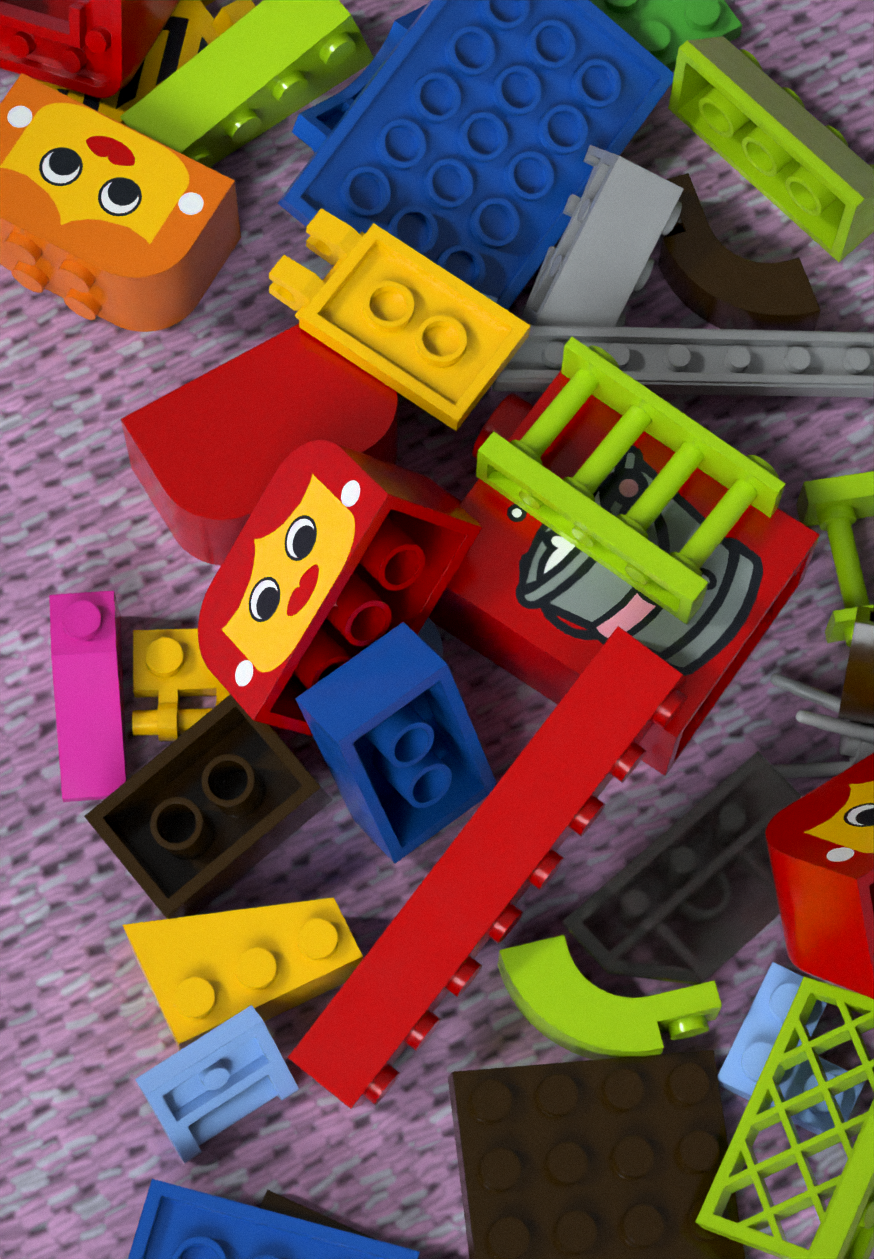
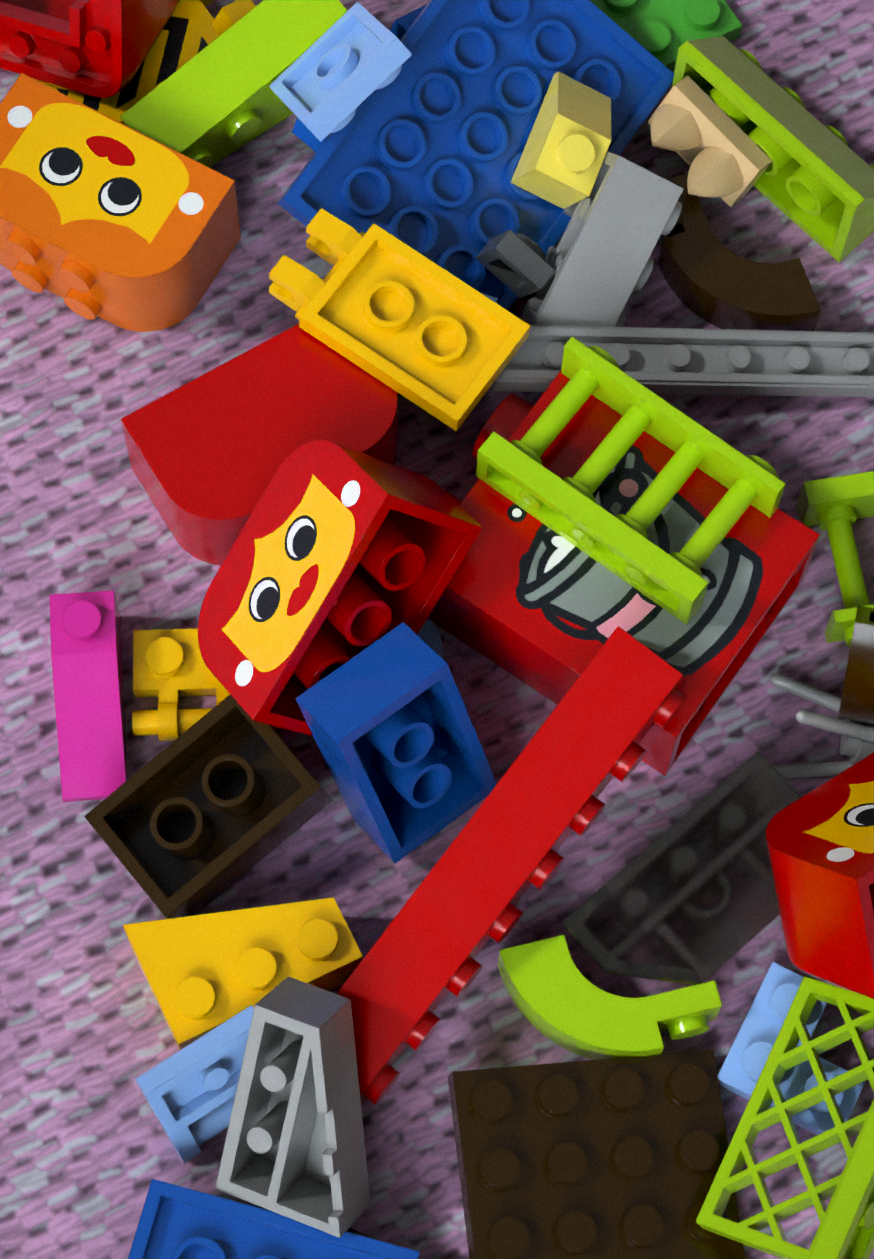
(298, 1112): none -> light grey wedge
(341, 71): none -> light blue plate
(516, 262): none -> dark grey plate
(566, 143): none -> light yellow slope
(709, 141): none -> tan tile

